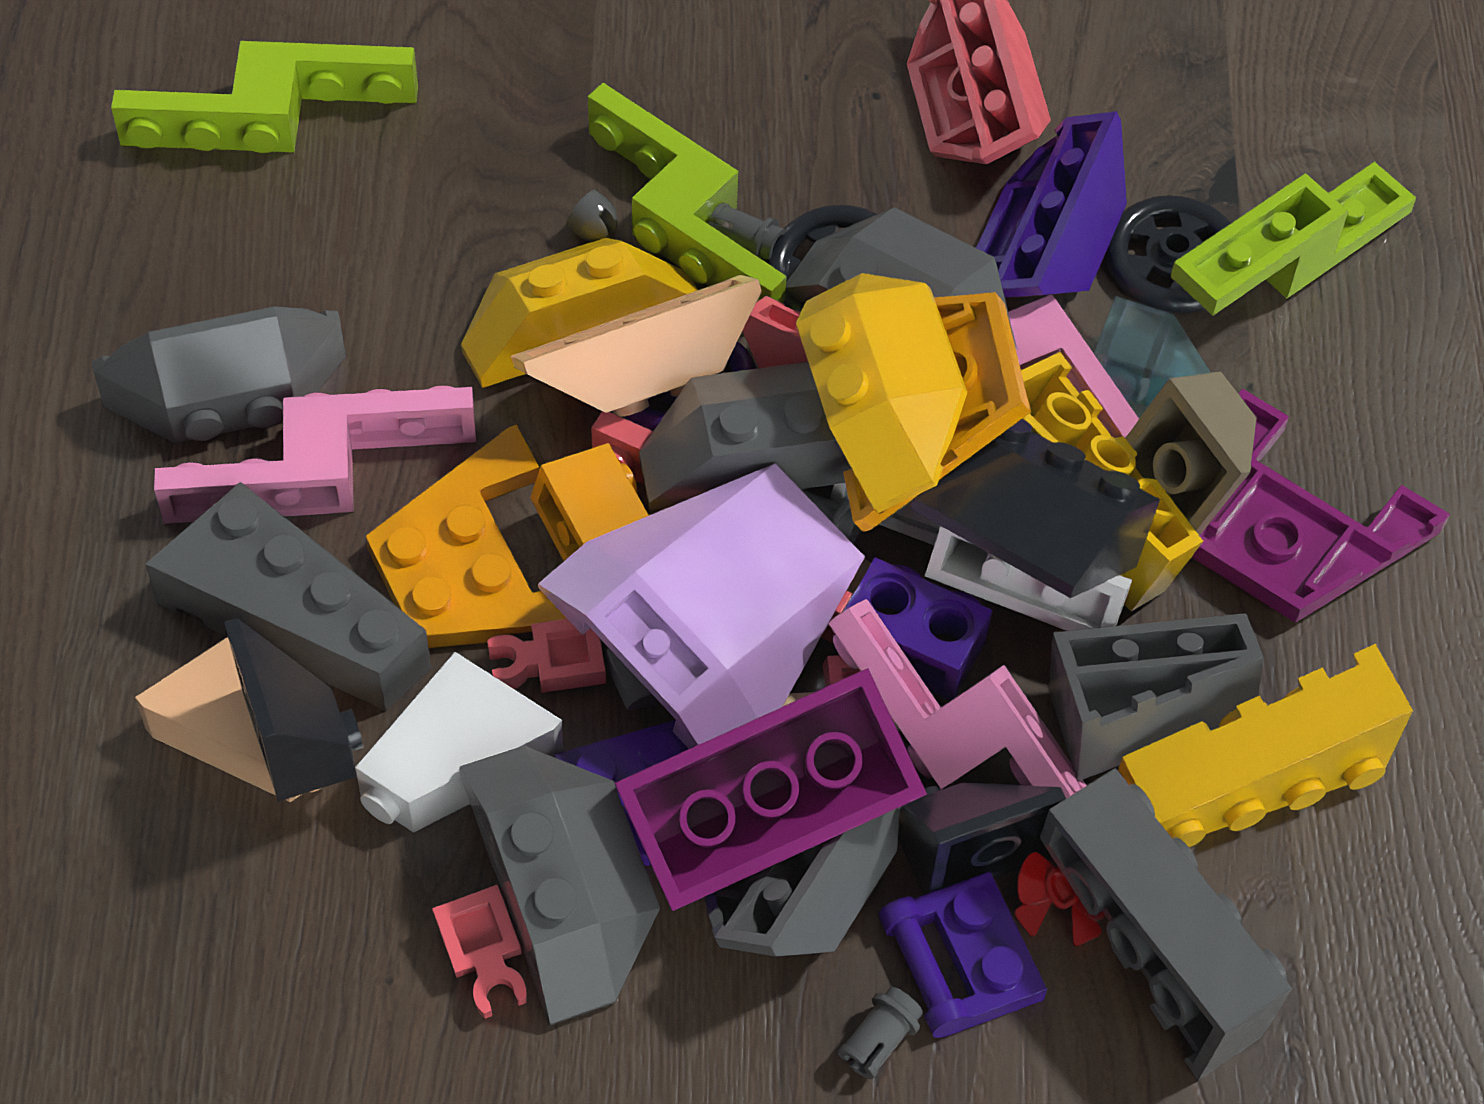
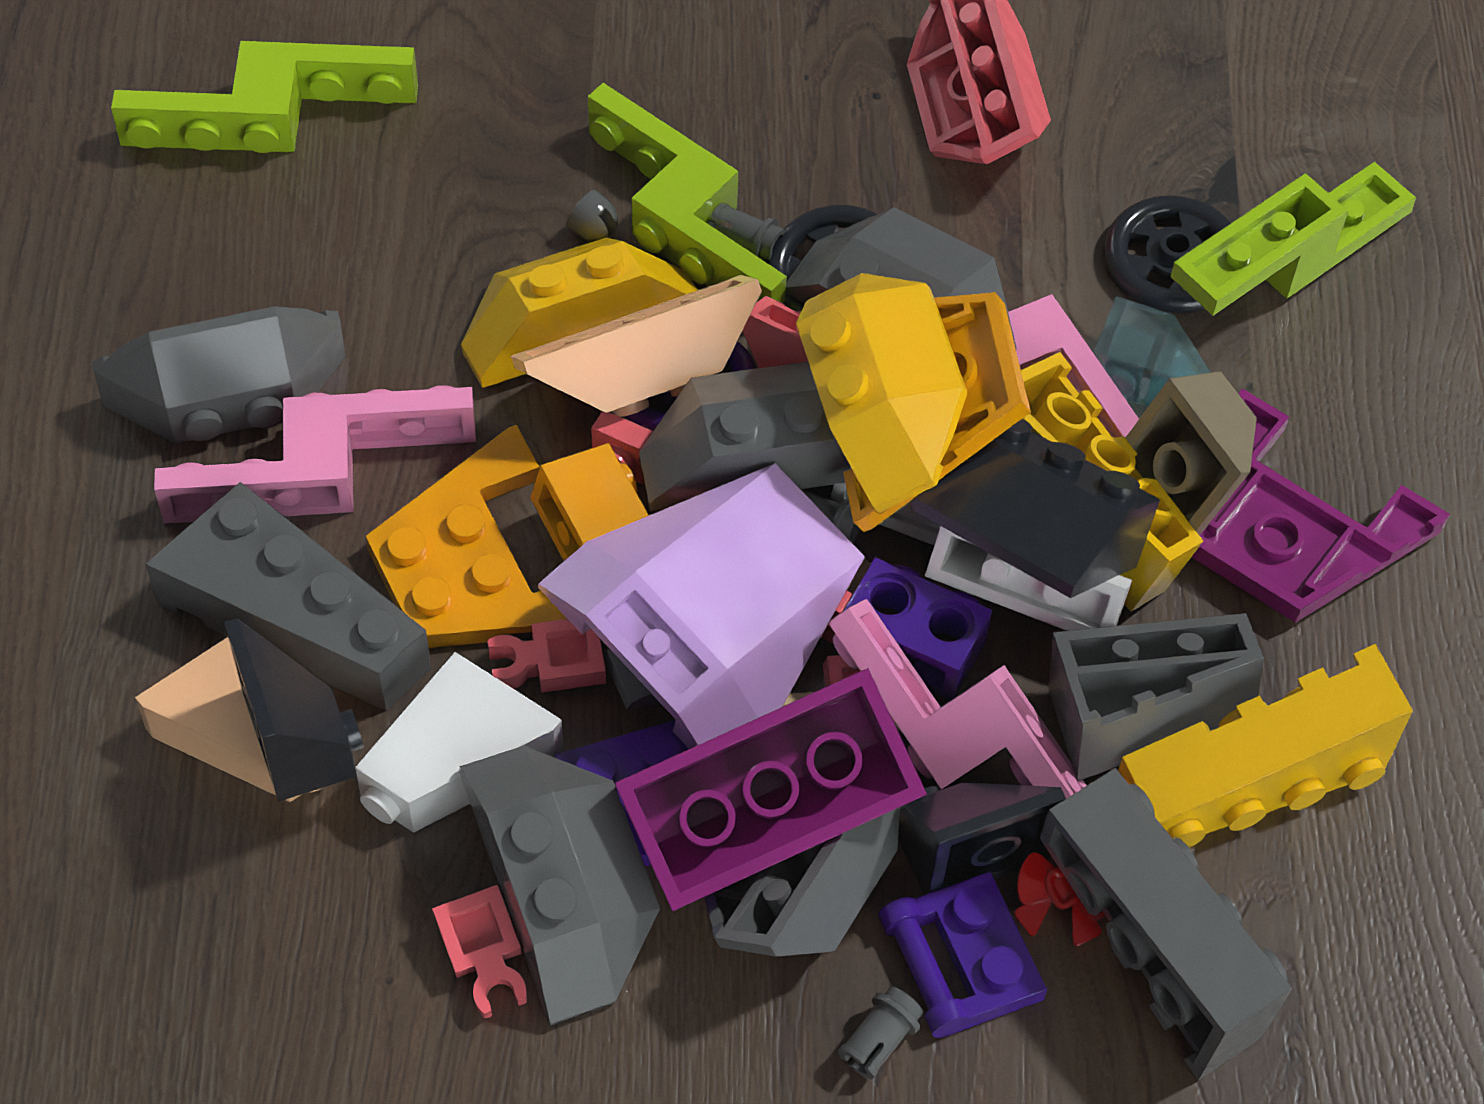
(1060, 209): dark purple wedge -> none

